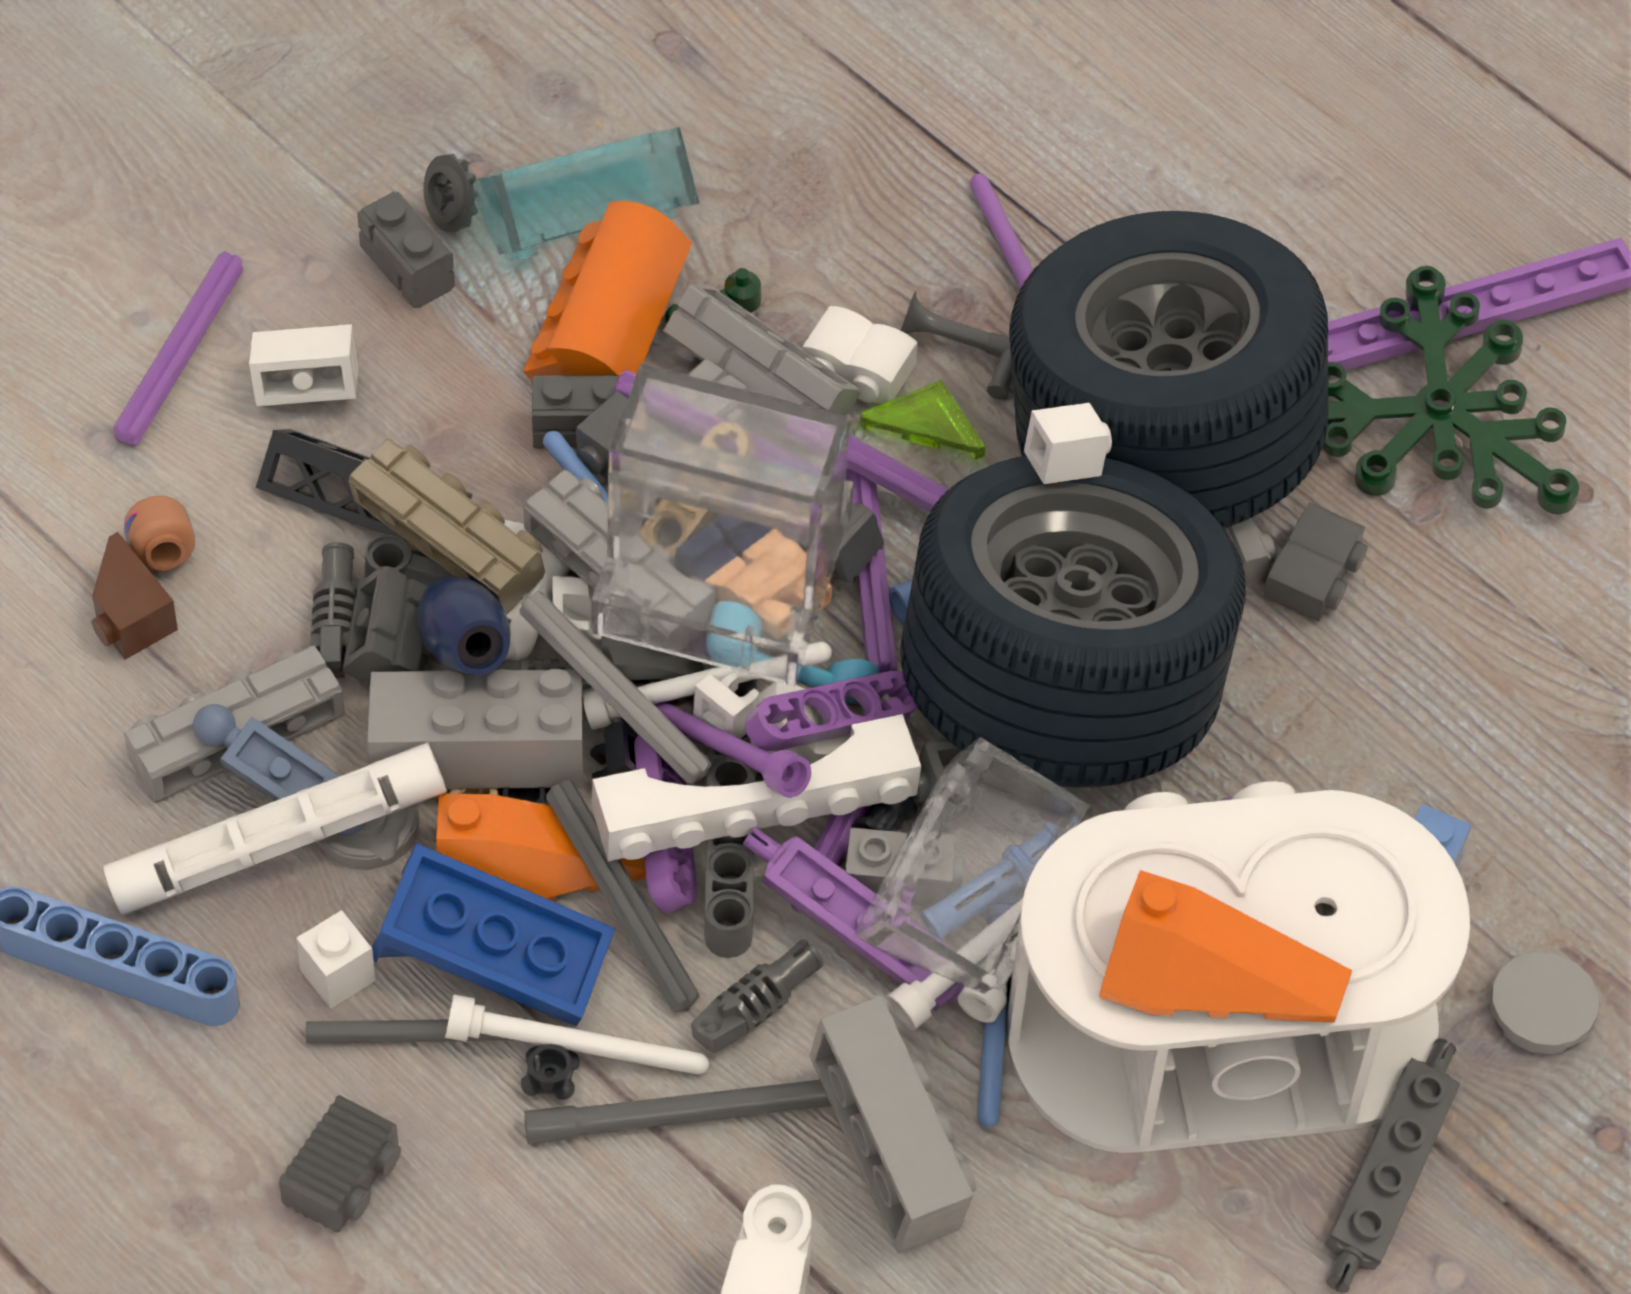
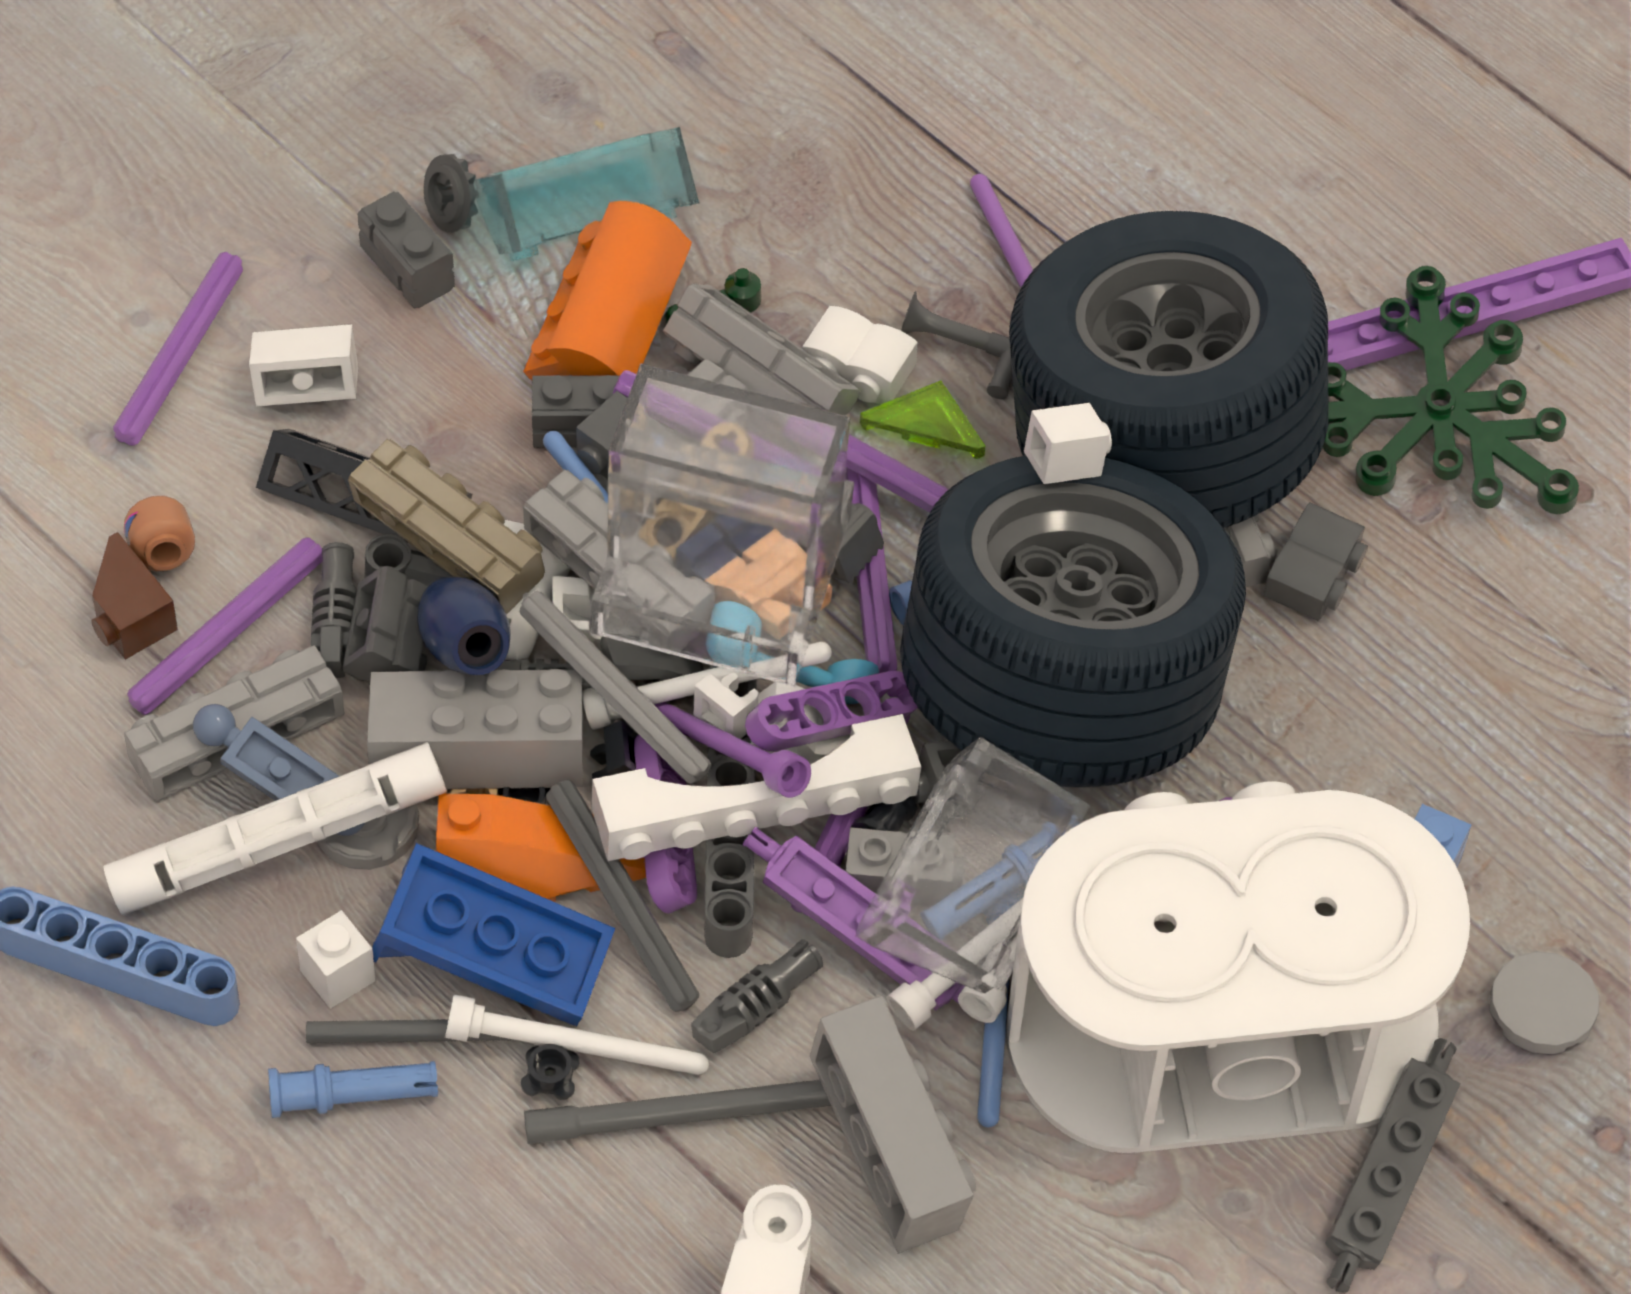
(225, 626): none -> medium lavender axle
(323, 1088): none -> medium blue pin
(339, 1164): dark grey brick -> none
(1205, 956): orange wedge -> none

